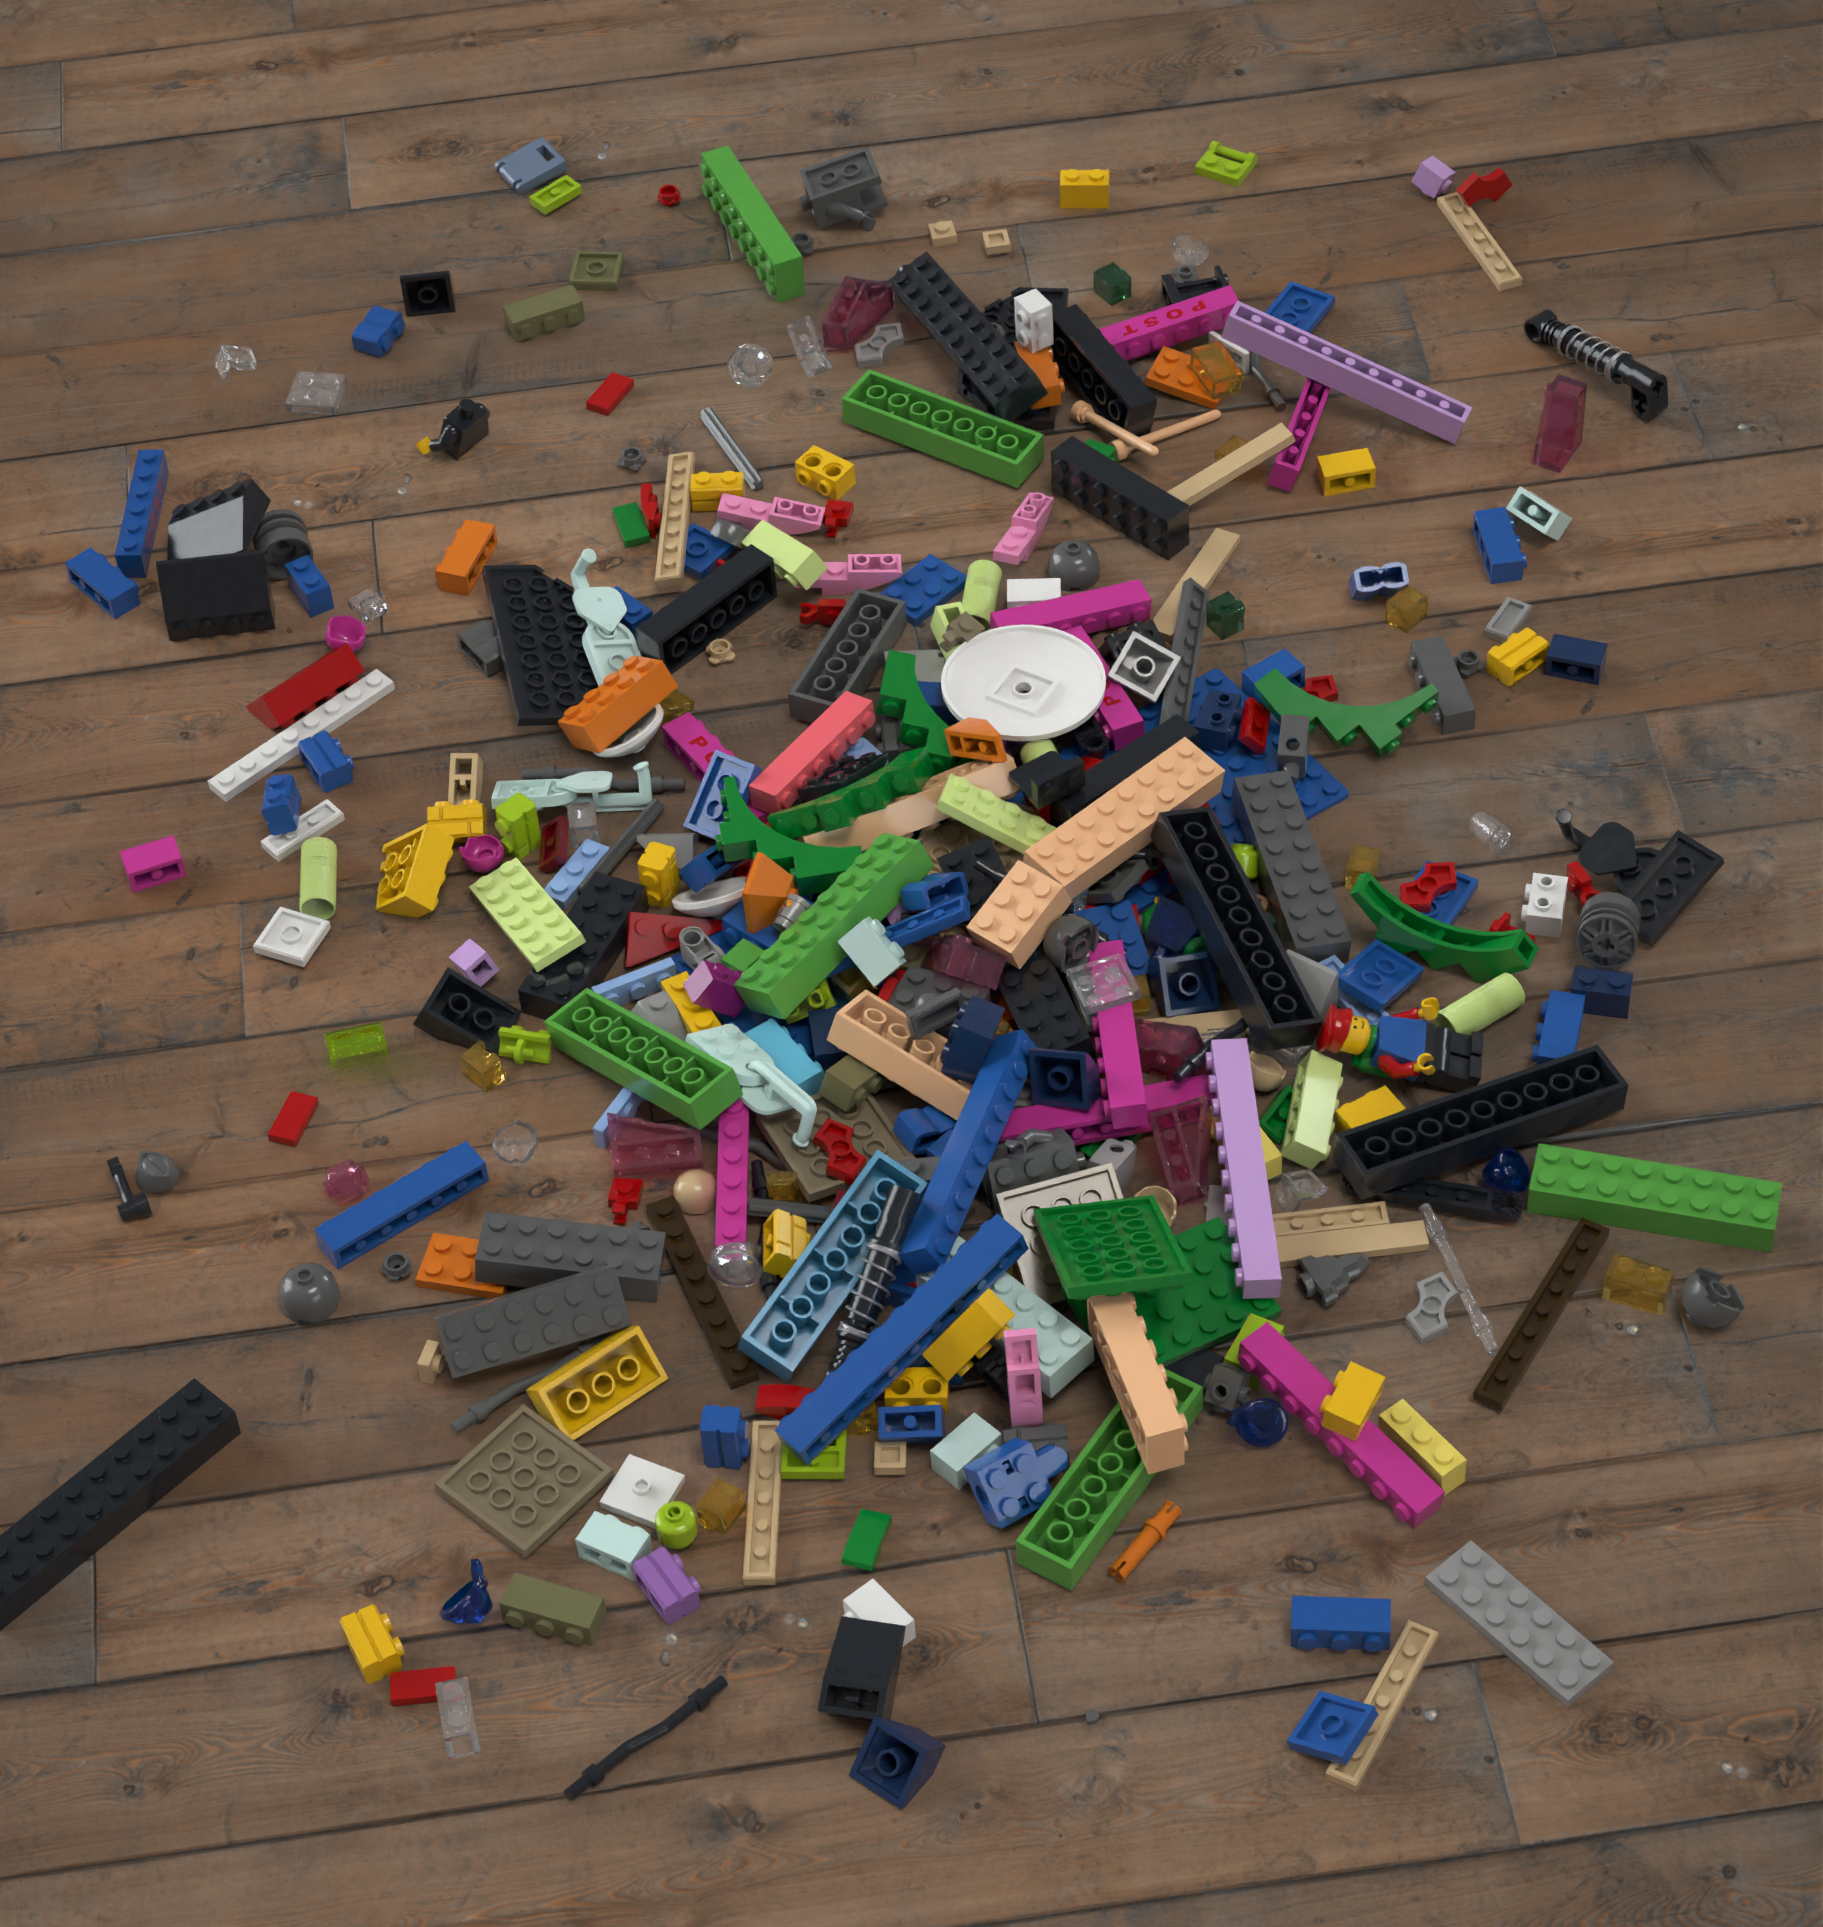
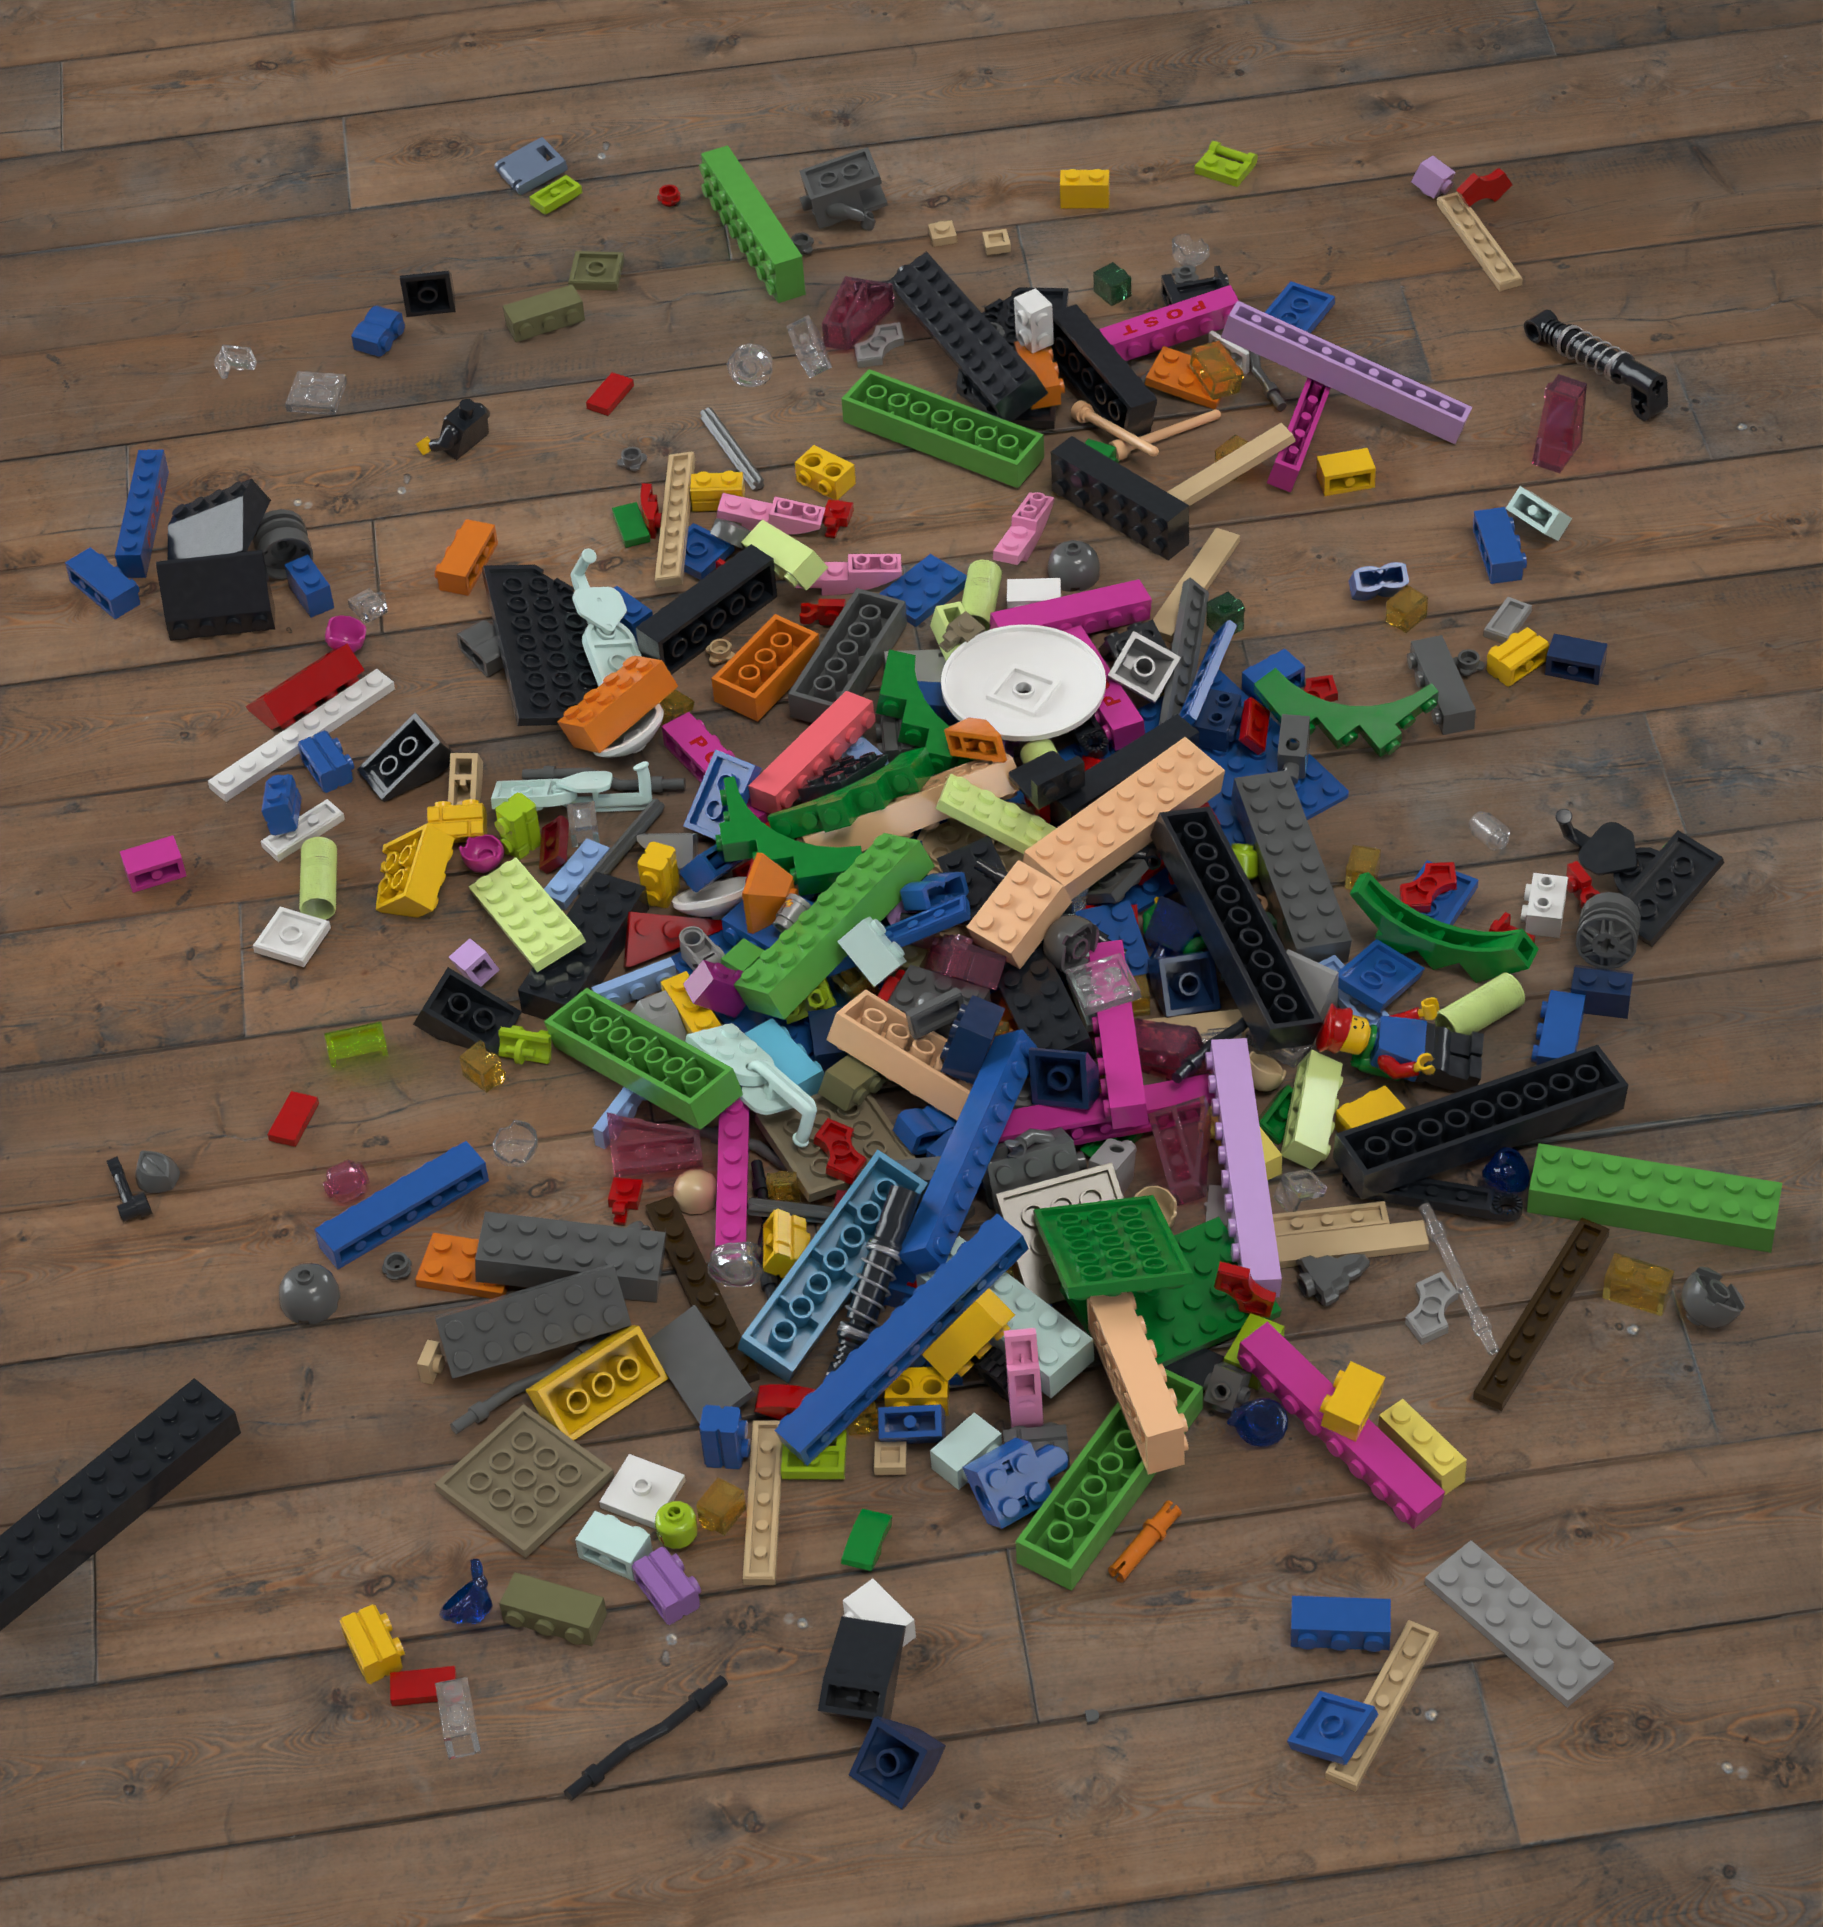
(406, 759): none -> black slope
(699, 1364): none -> dark grey tile
(765, 667): none -> orange brick
(1207, 672): none -> tile
(1248, 1294): none -> red tile

